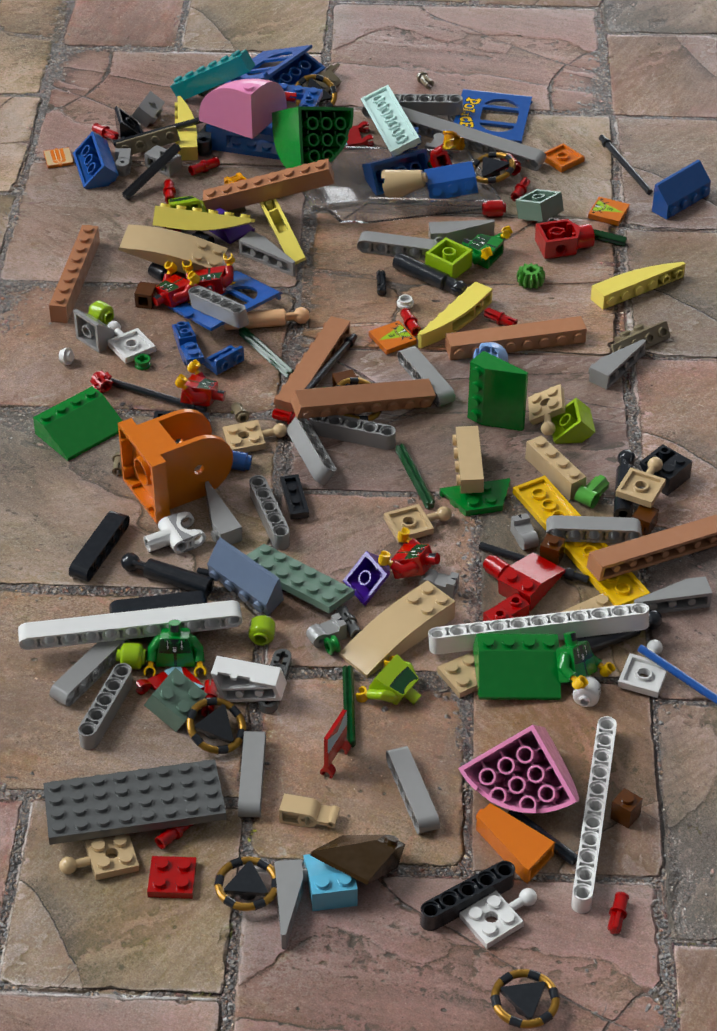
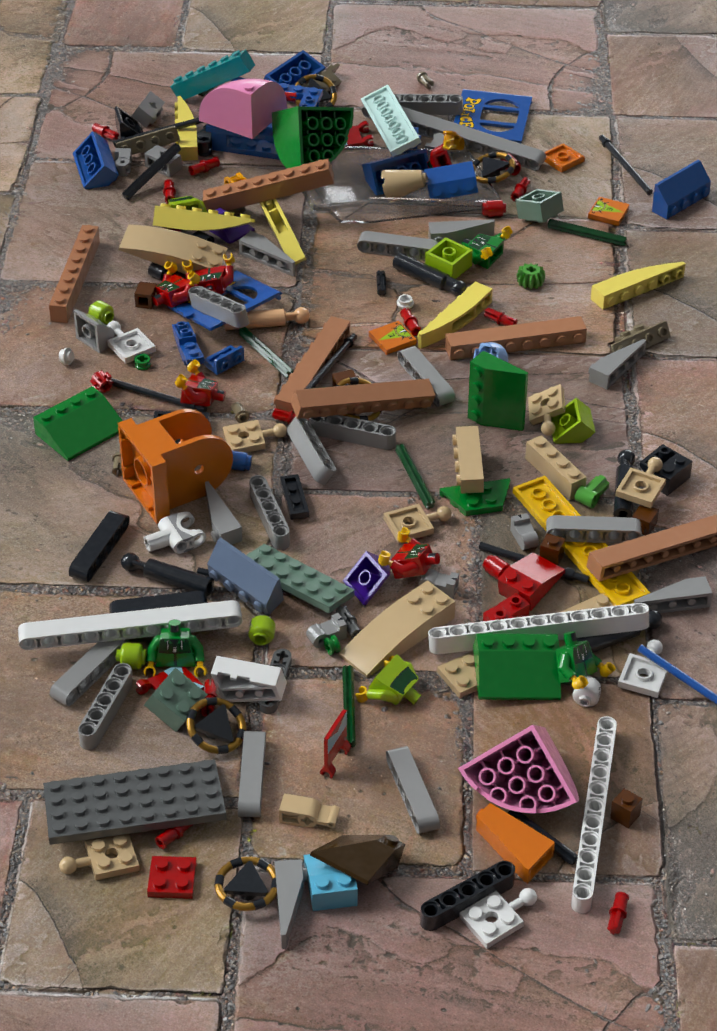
(58, 157): piece -> none
(273, 56): blue door -> none
(524, 998): piece -> none
(563, 238): red brick -> none

